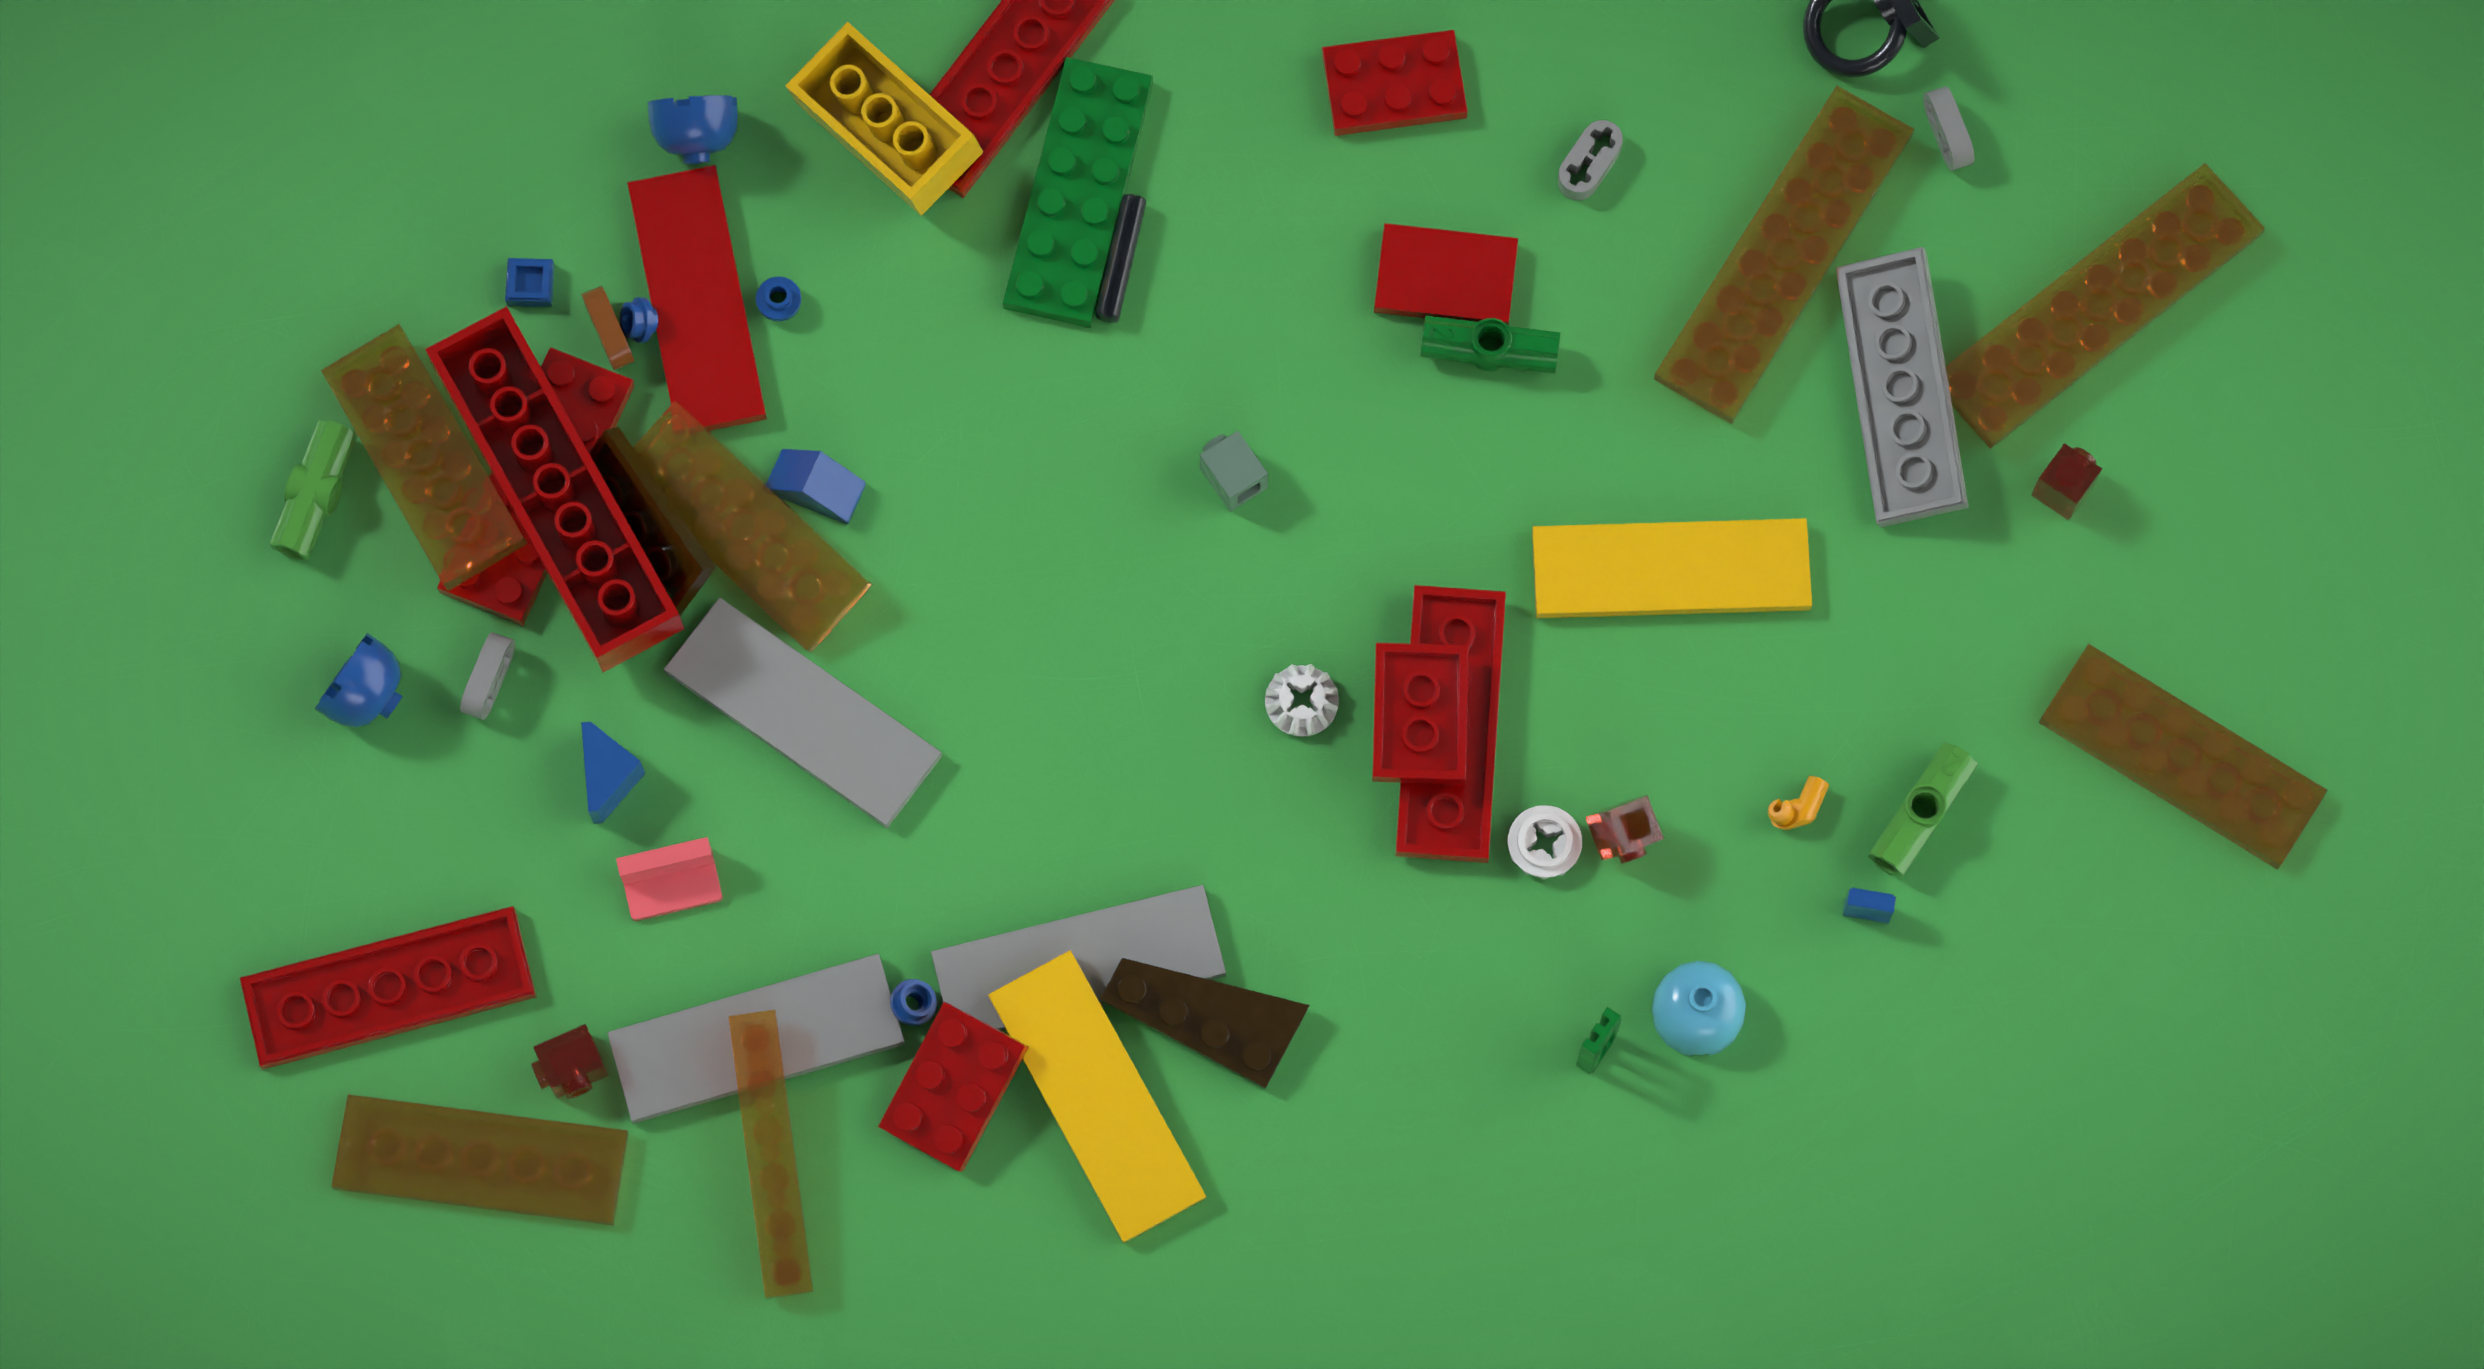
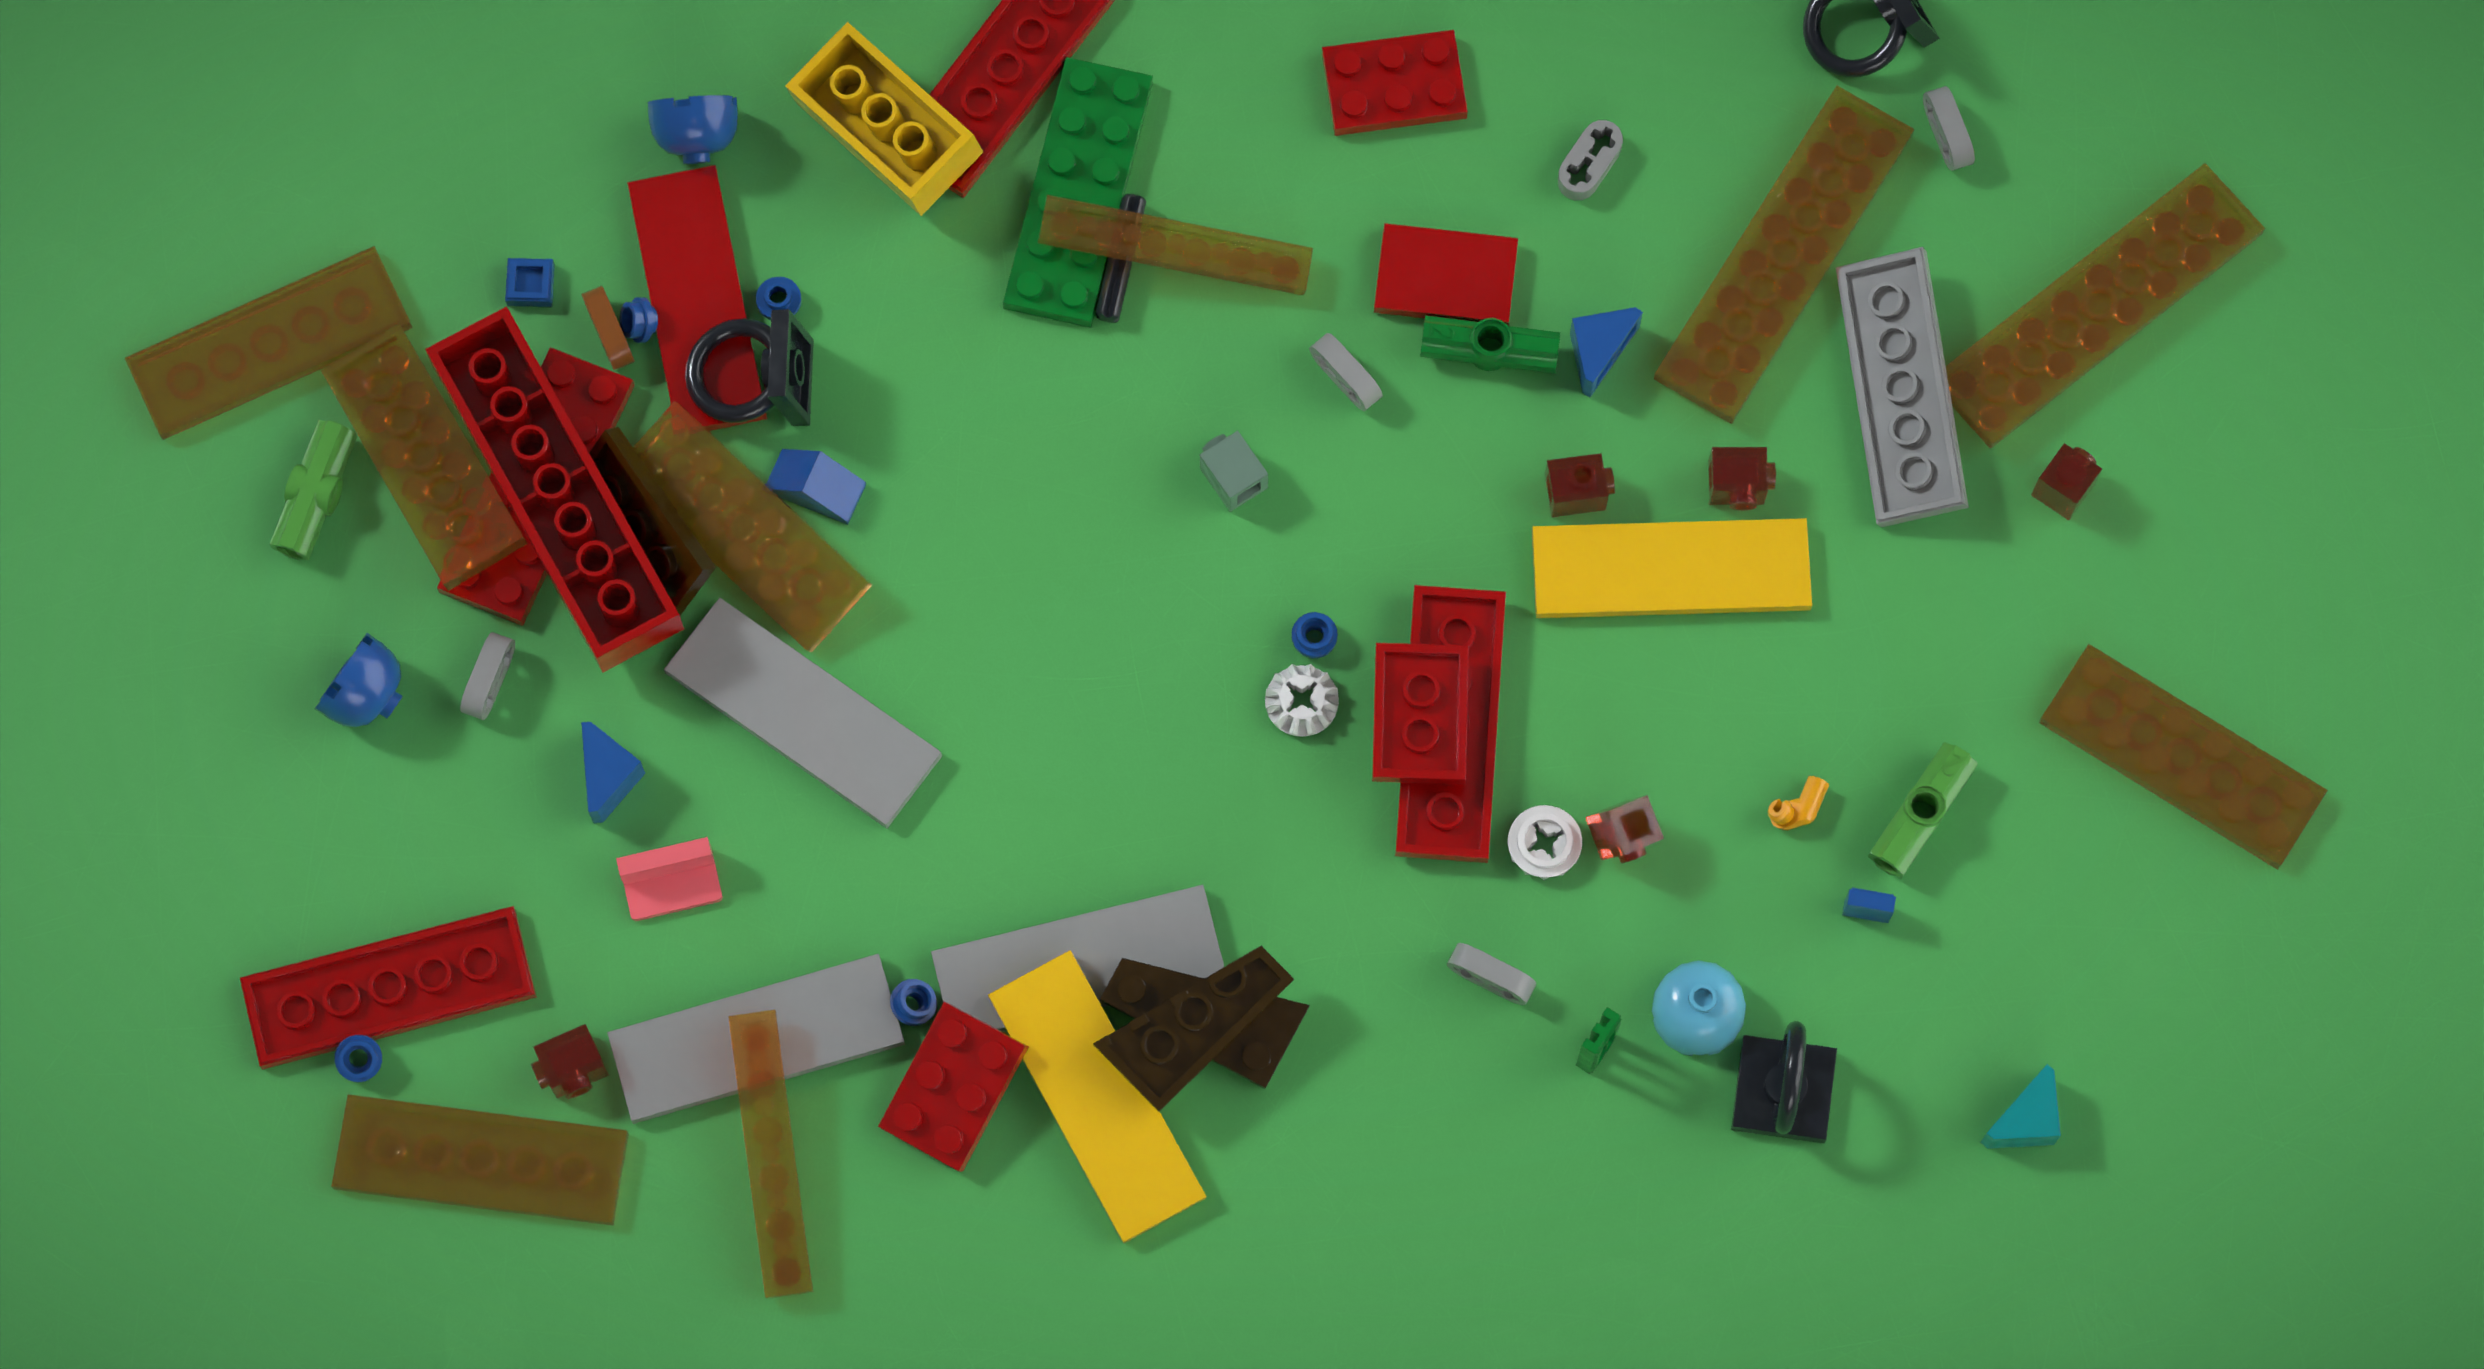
(266, 343): none -> clear orange tile
(353, 1072): none -> blue plate
(784, 369): none -> black tile
(1175, 245): none -> clear orange plate
(1183, 1035): none -> dark brown wing
(1318, 622): none -> blue plate
(1345, 372): none -> light grey beam
(1491, 974): none -> light grey beam
(1578, 484): none -> clear red brick
(1599, 343): none -> blue slope
(1740, 477): none -> clear red brick
(1784, 1086): none -> black tile
(2030, 1118): none -> teal slope

